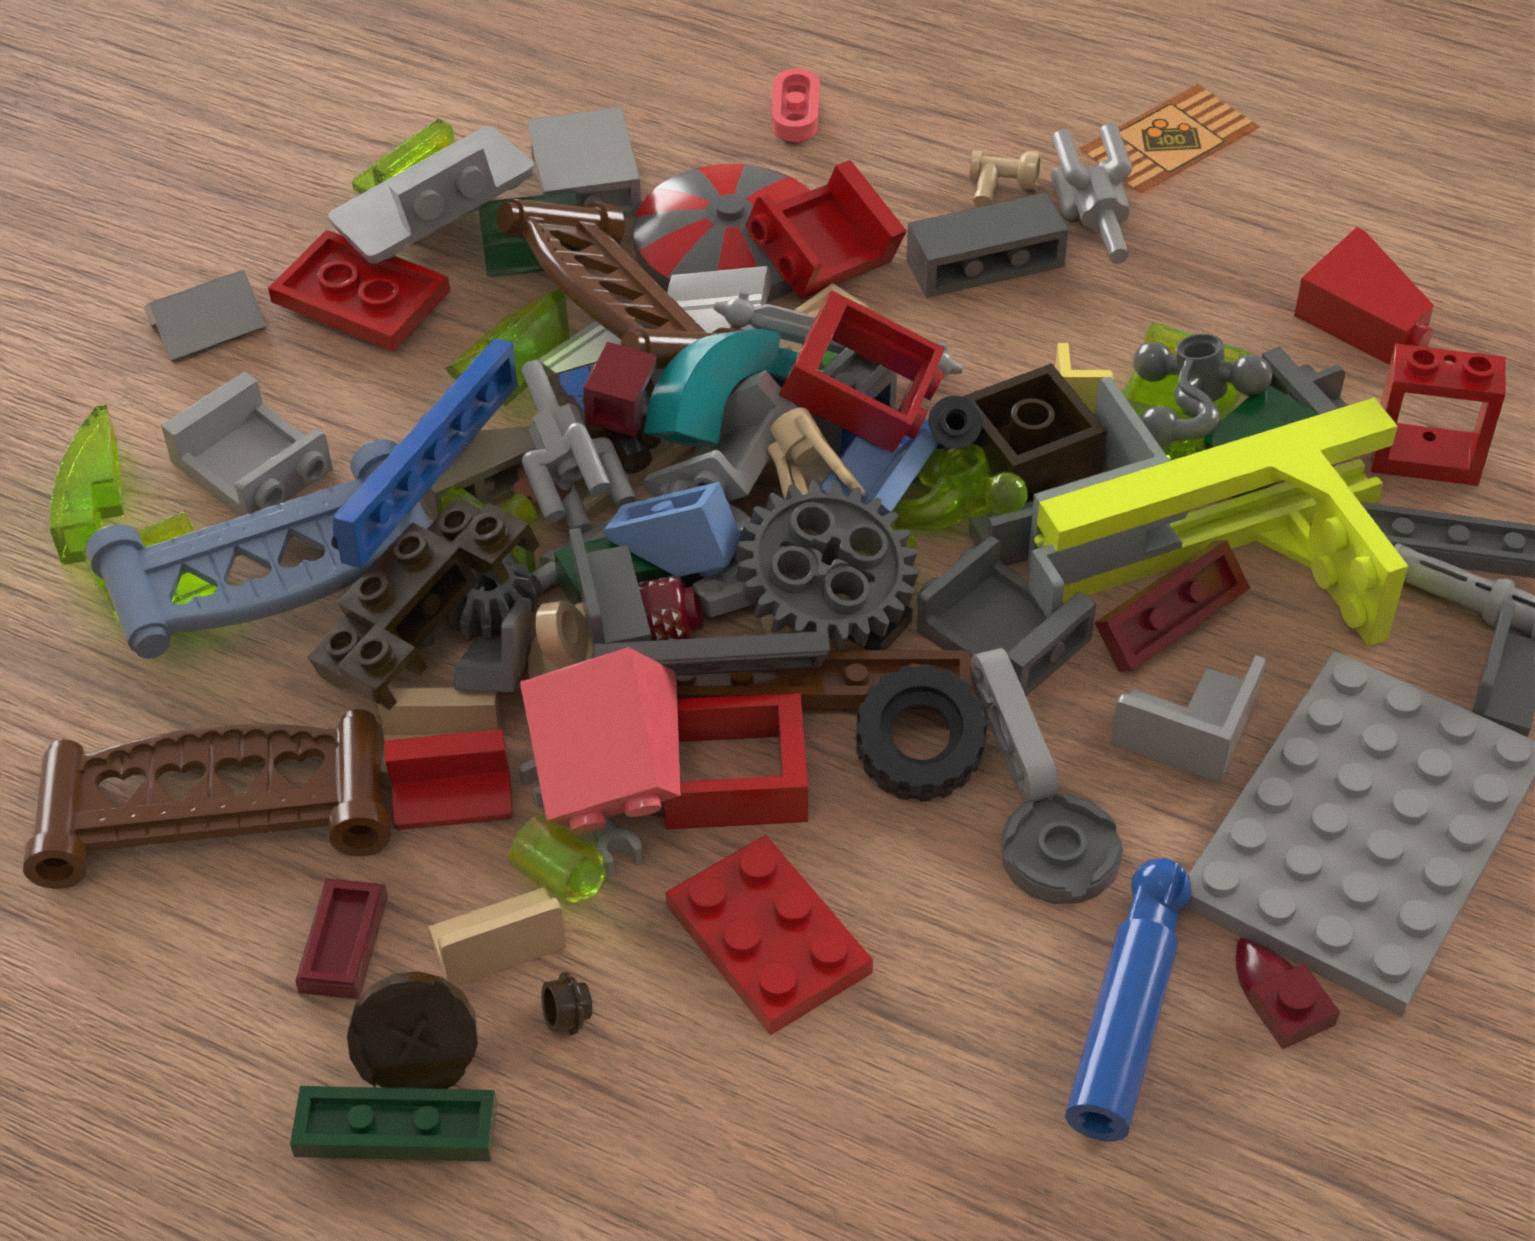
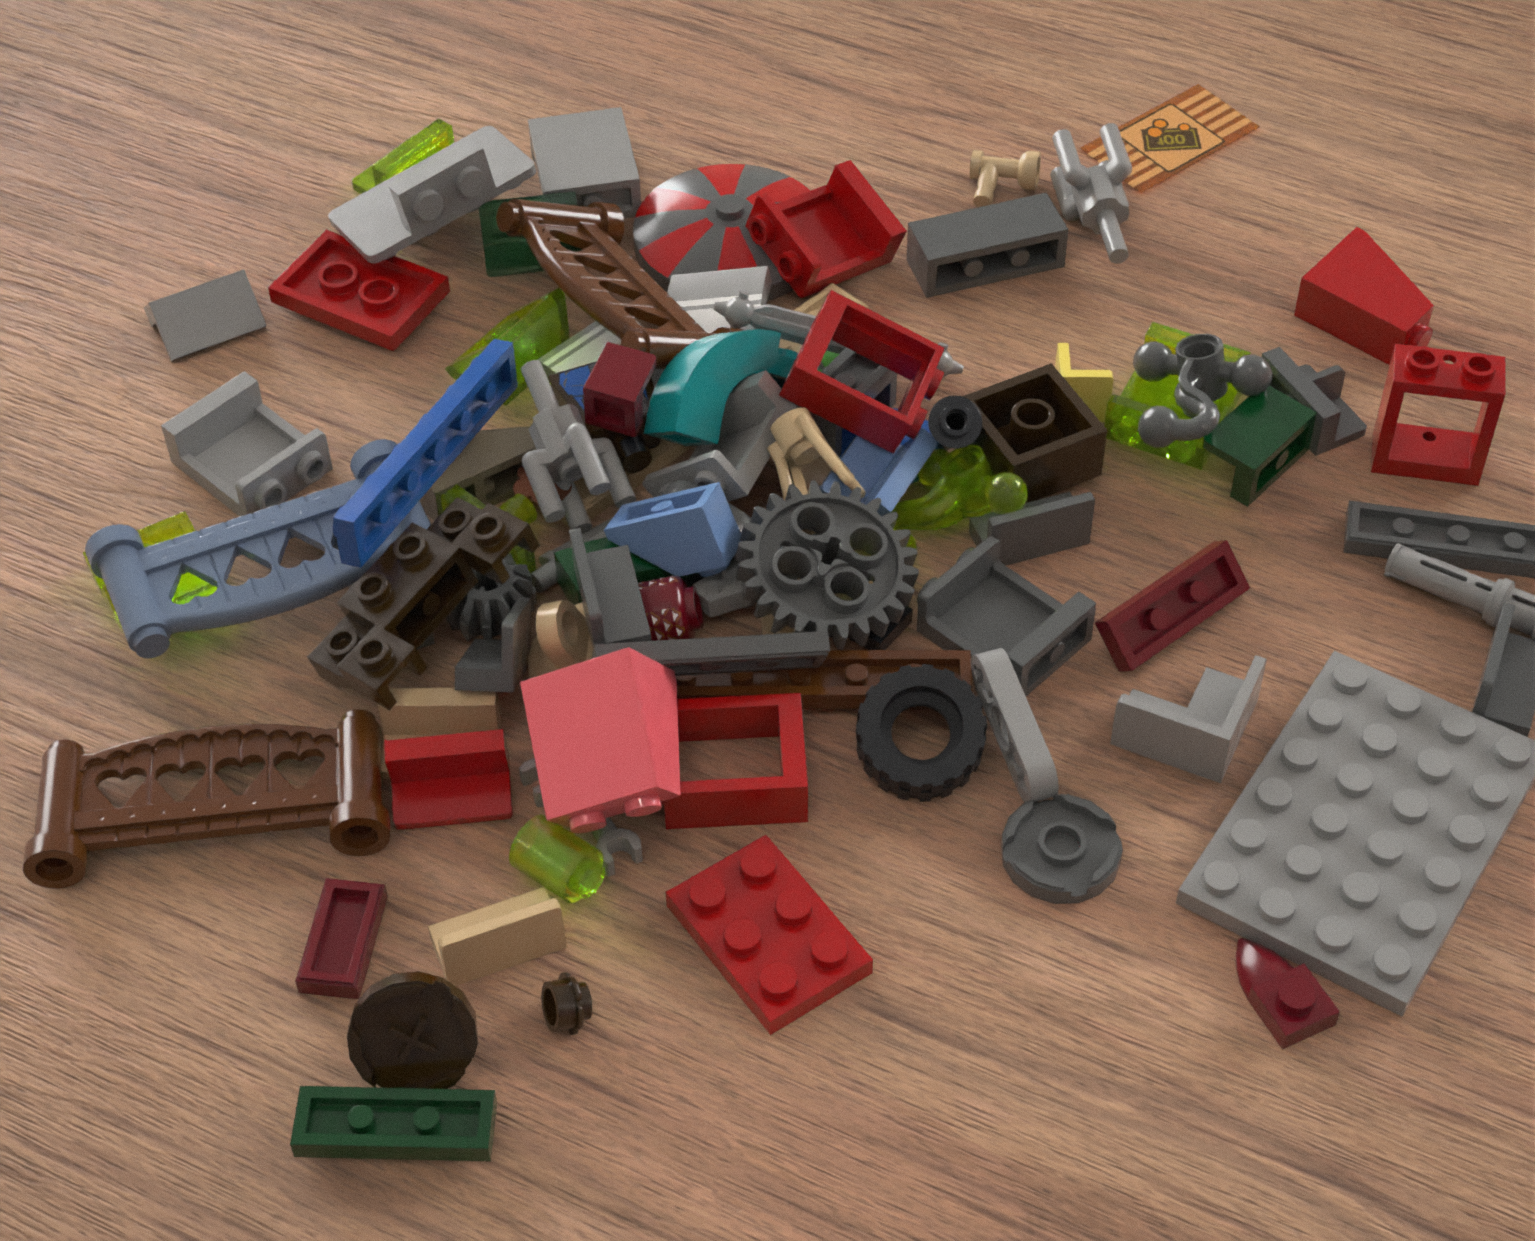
(86, 486): clear neon green slope -> none
(795, 105): coral plate -> none
(1129, 1004): blue piece -> none
(1139, 523): neon yellow piece -> none

